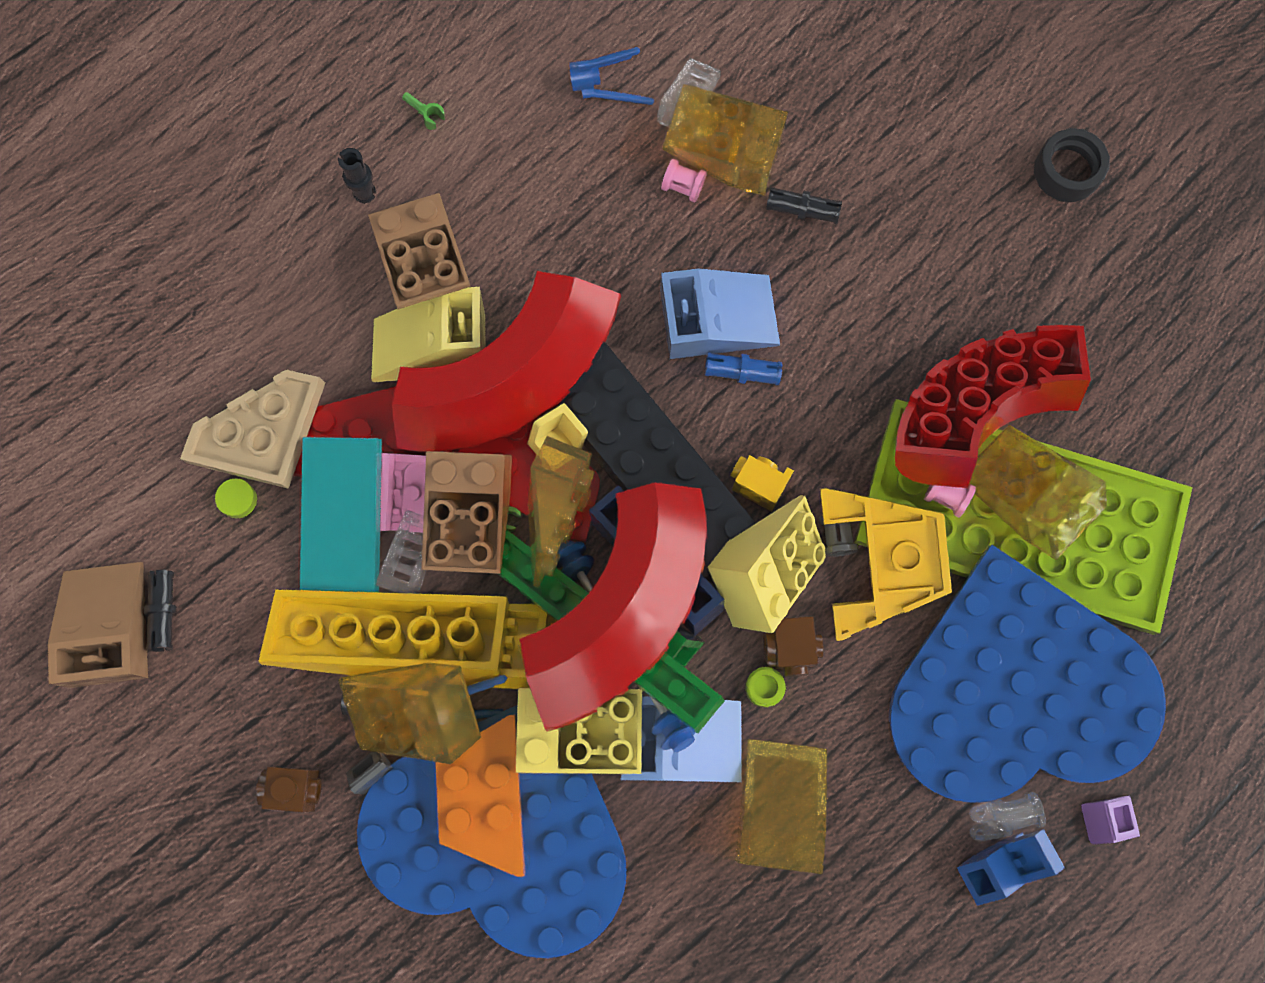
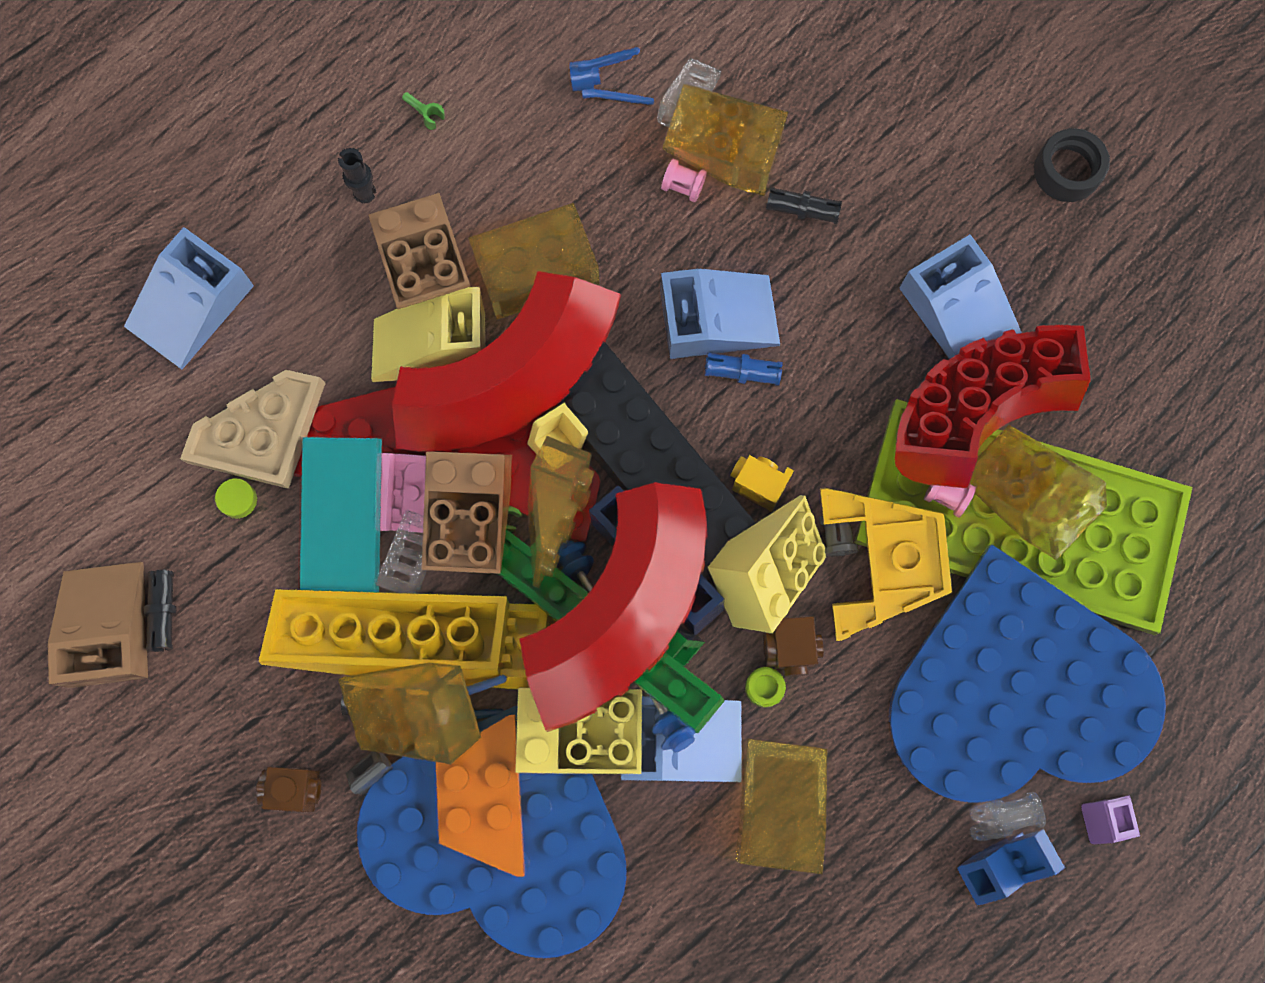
(186, 298): none -> medium blue slope
(515, 252): none -> clear yellow brick
(959, 297): none -> medium blue slope

